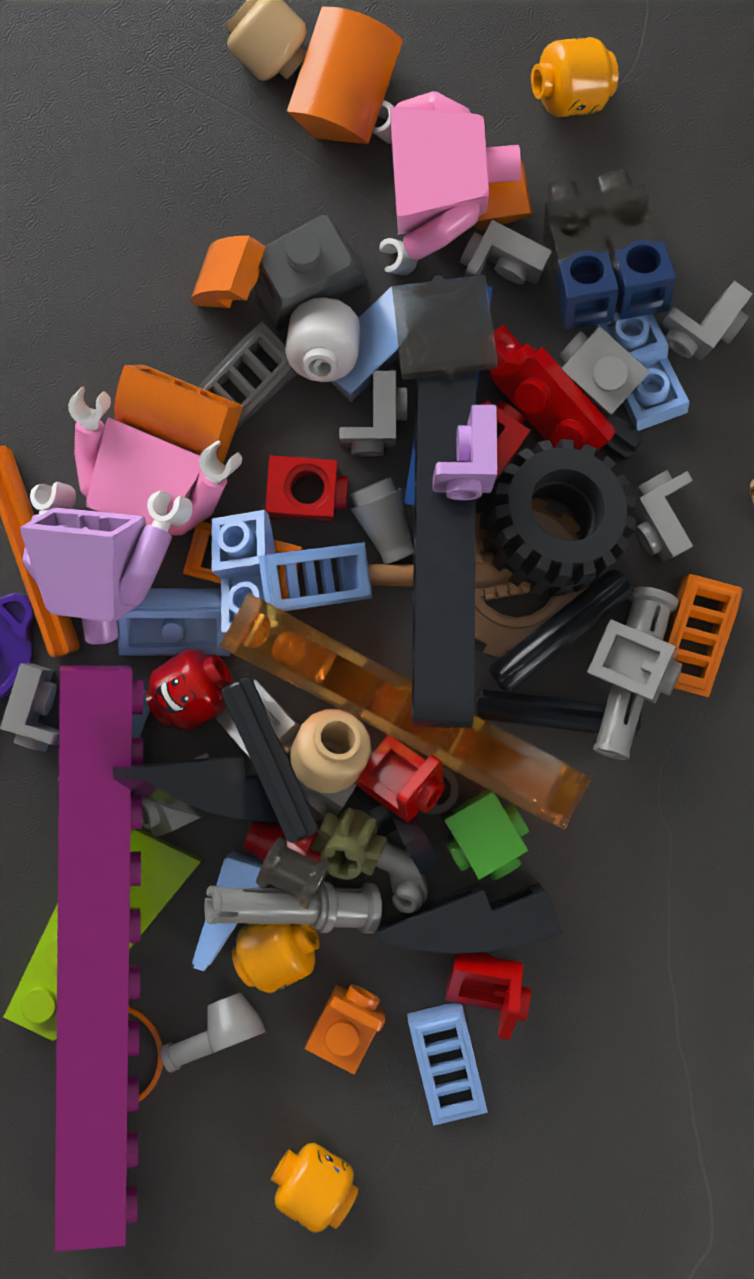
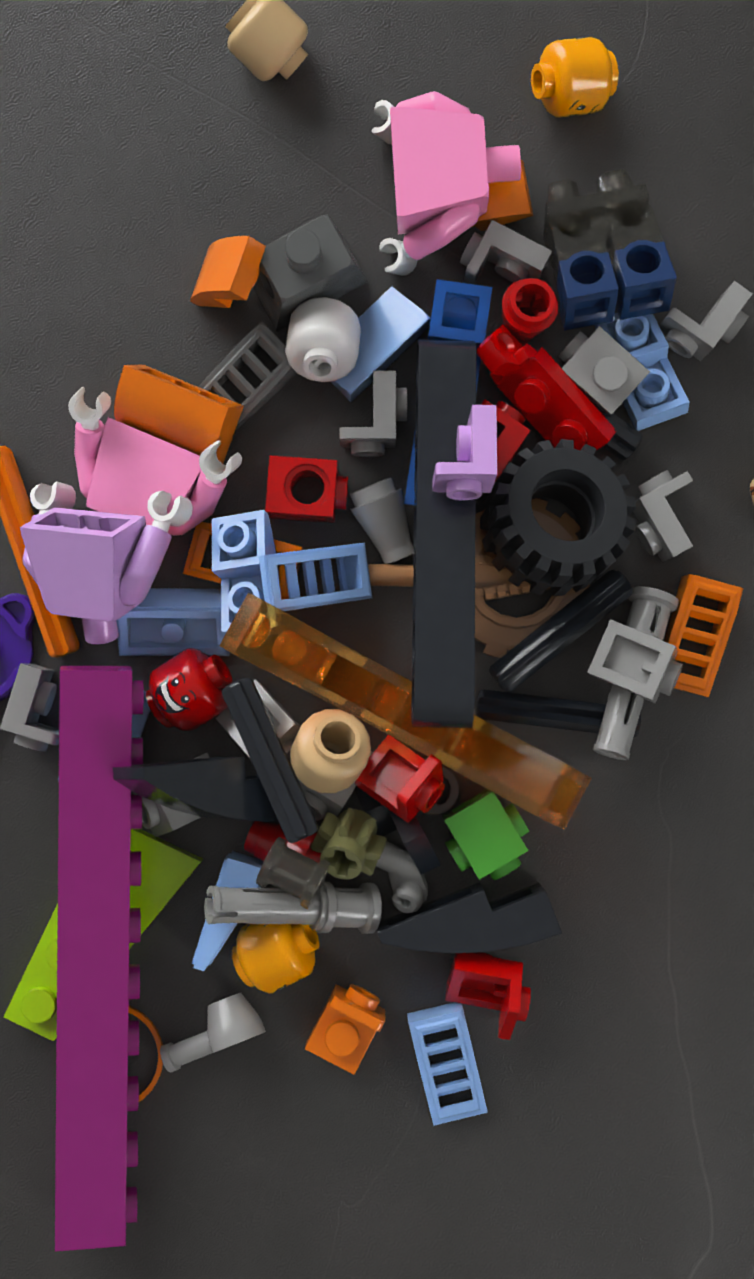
(314, 1187): light orange head -> none
(344, 76): orange brick -> none
(444, 327): clear smoke piece -> none
(528, 308): none -> red cone

